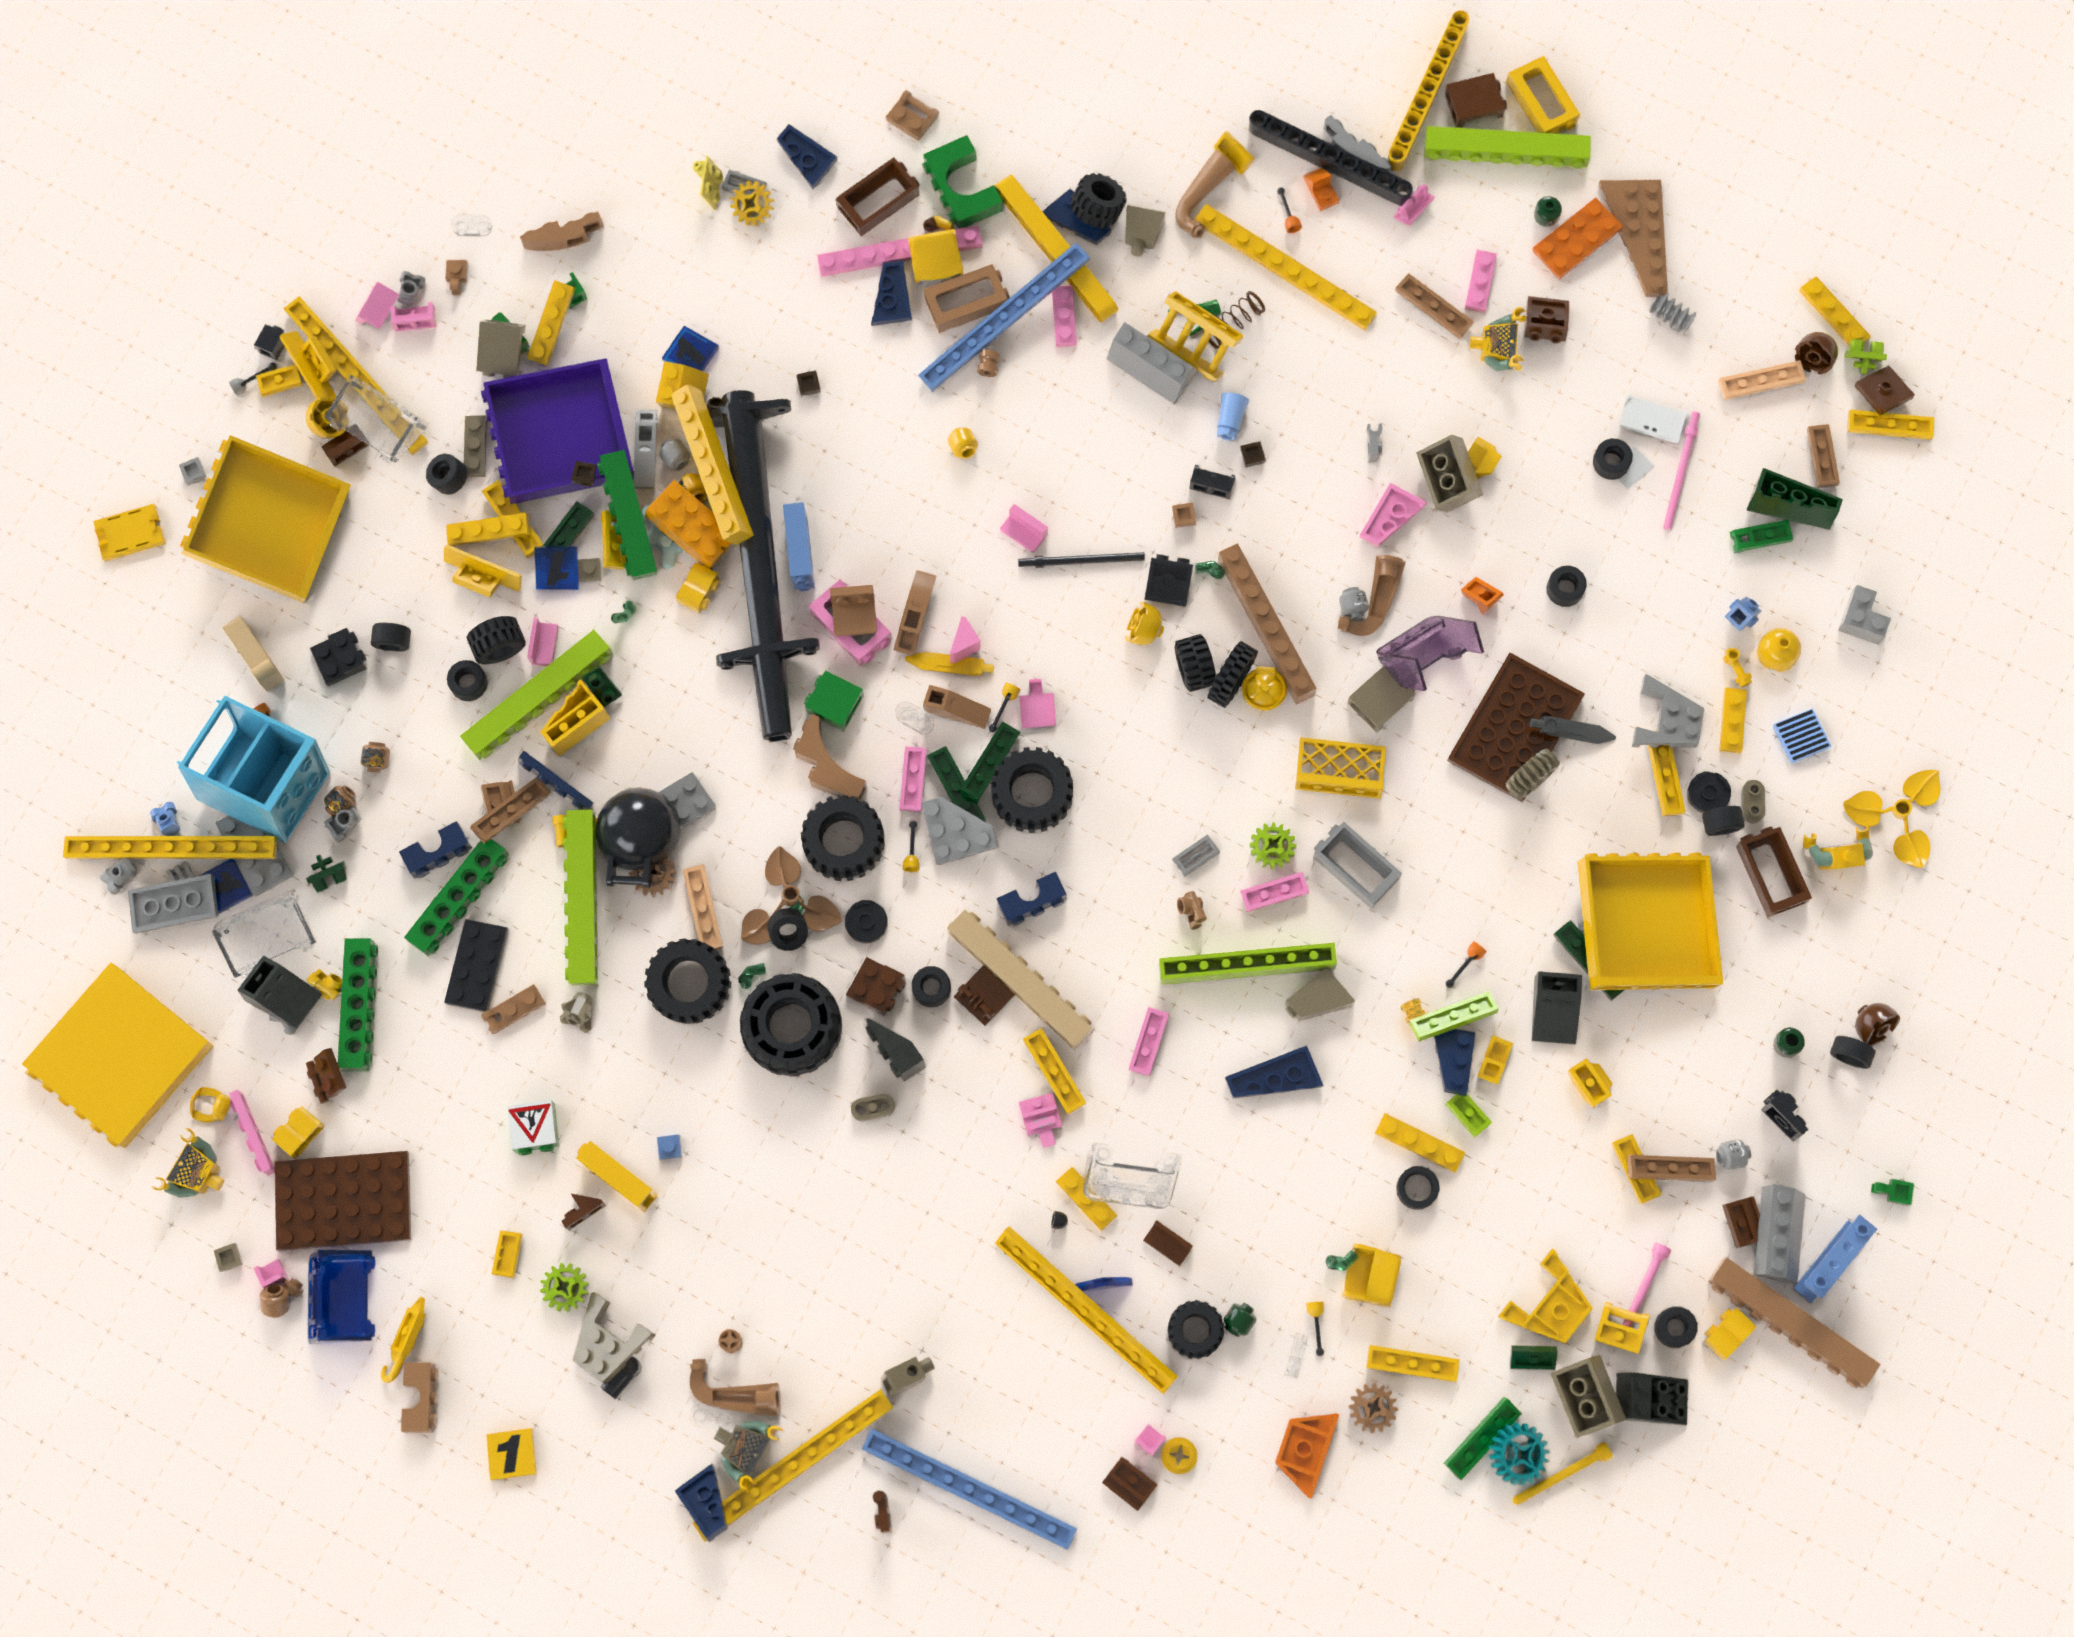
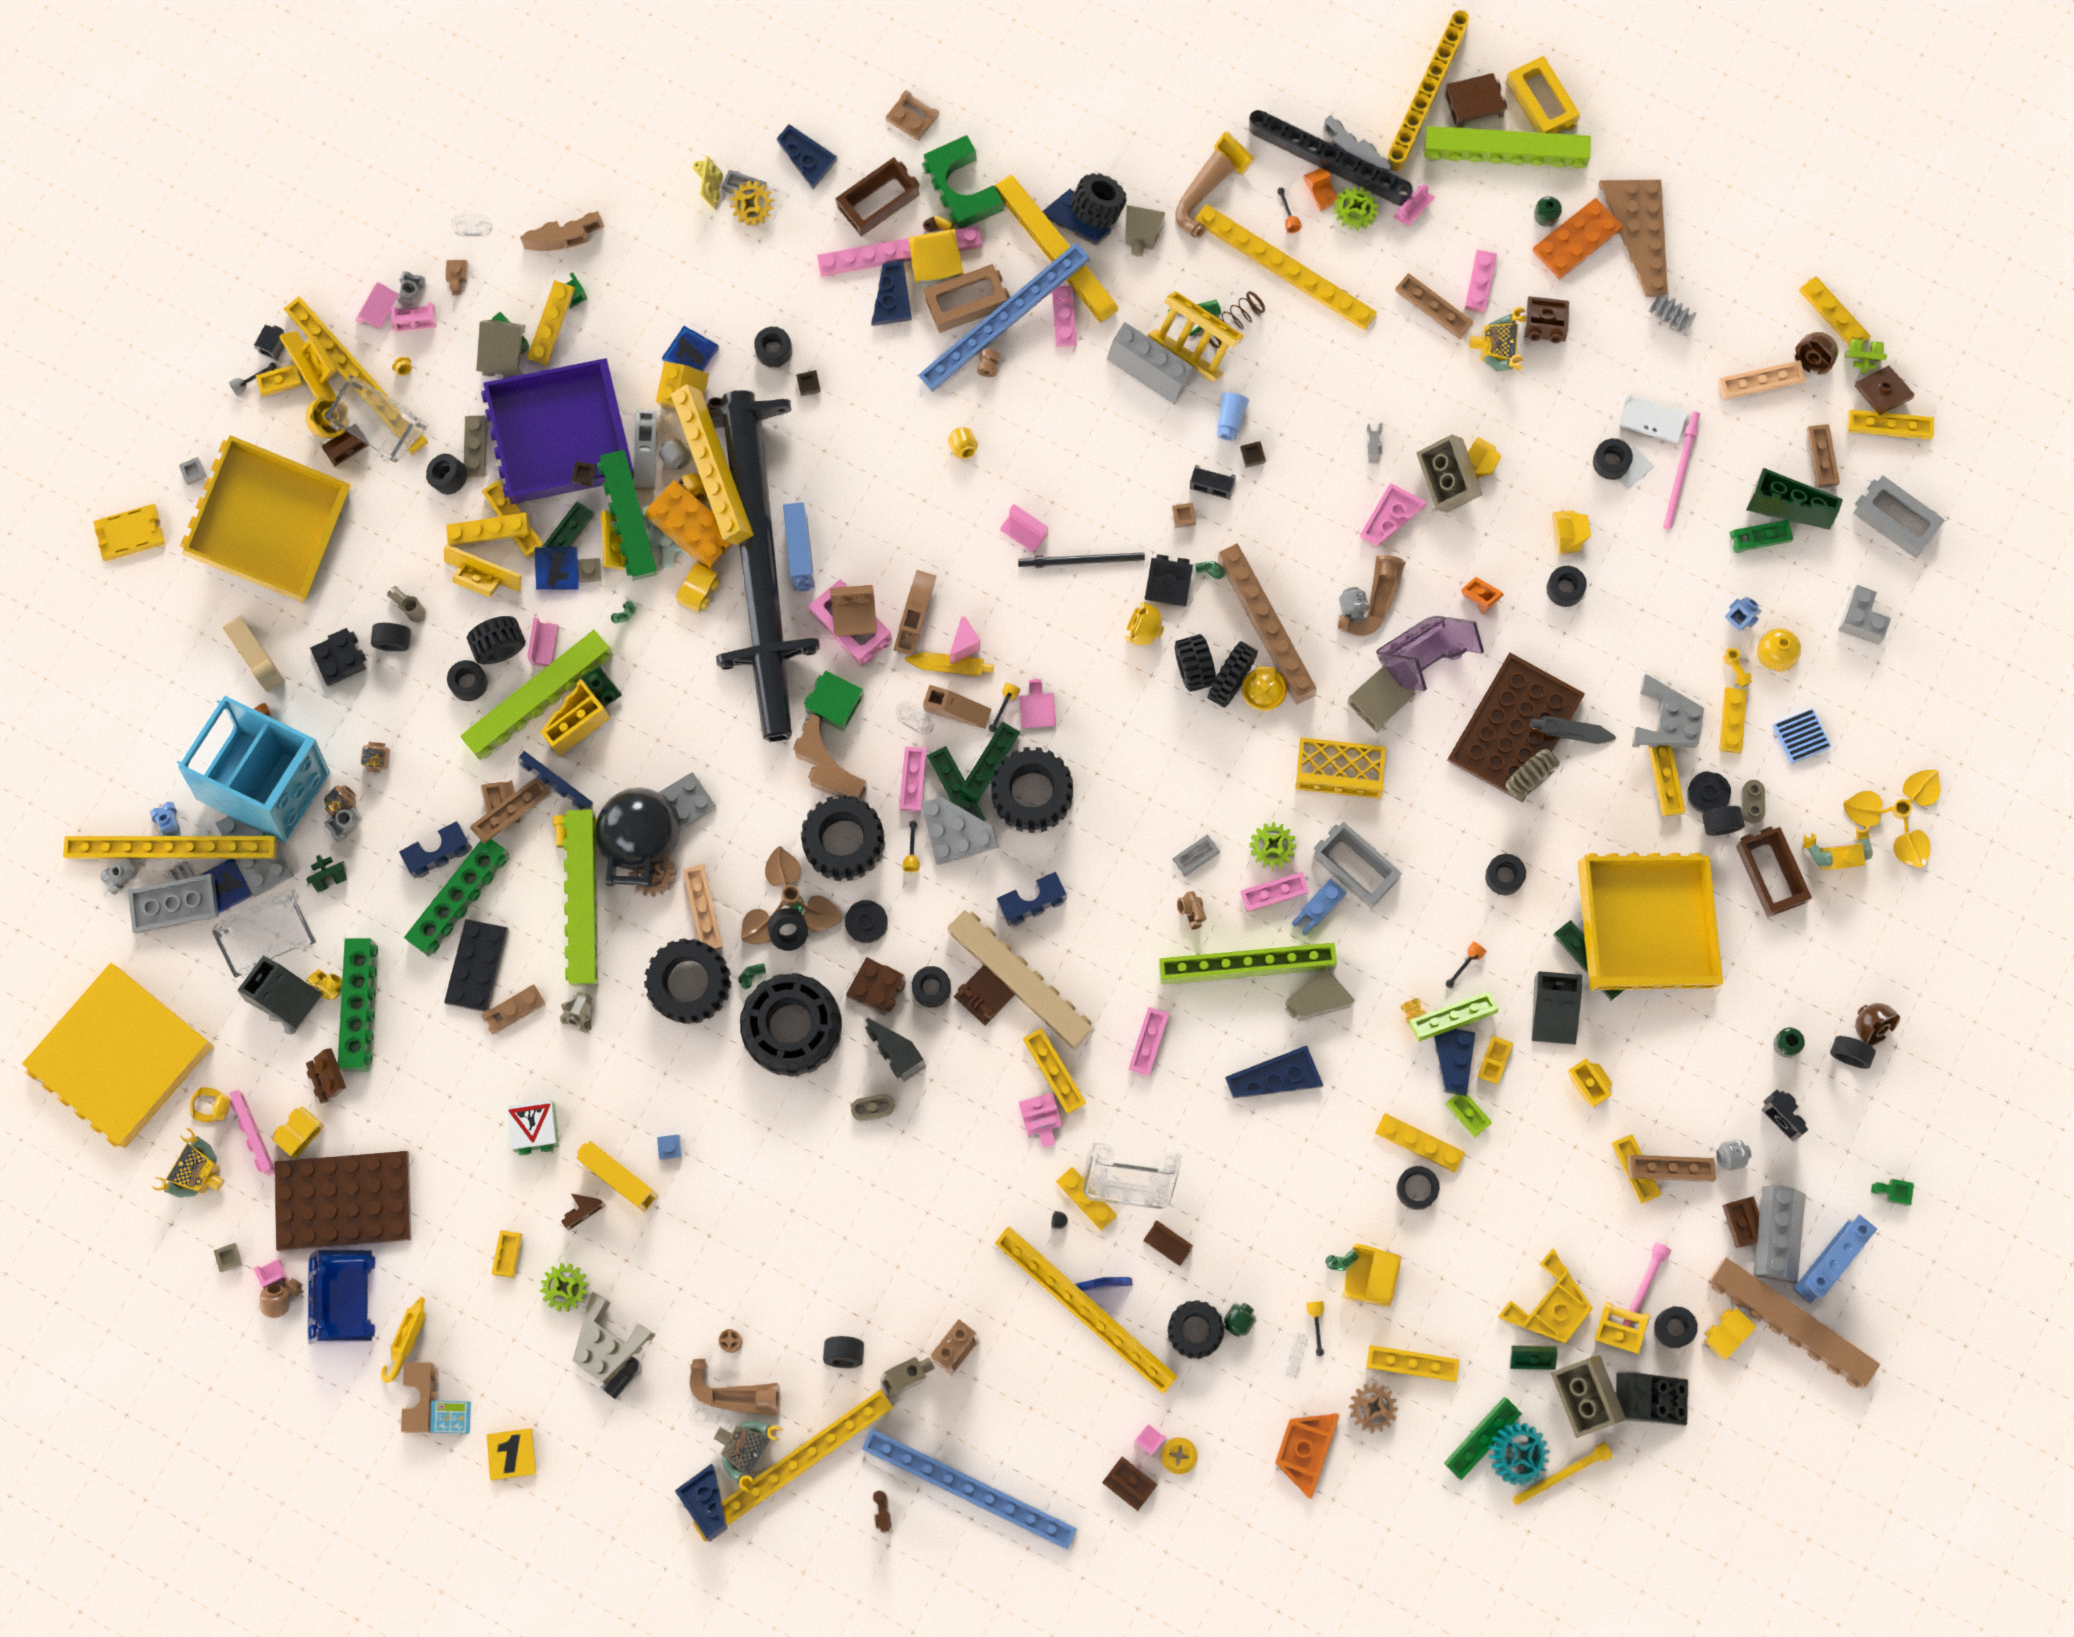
(402, 366): none -> yellow plate
(407, 603): none -> dark tan pin
(450, 1417): none -> sticker
(768, 335): none -> black tyre
(843, 1352): none -> black tyre
(952, 1353): none -> medium nougat piece
(1320, 905): none -> medium blue hinge
(1360, 202): none -> lime gear
(1512, 862): none -> black tyre
(1571, 530): none -> yellow slope
(1888, 526): none -> light grey piece

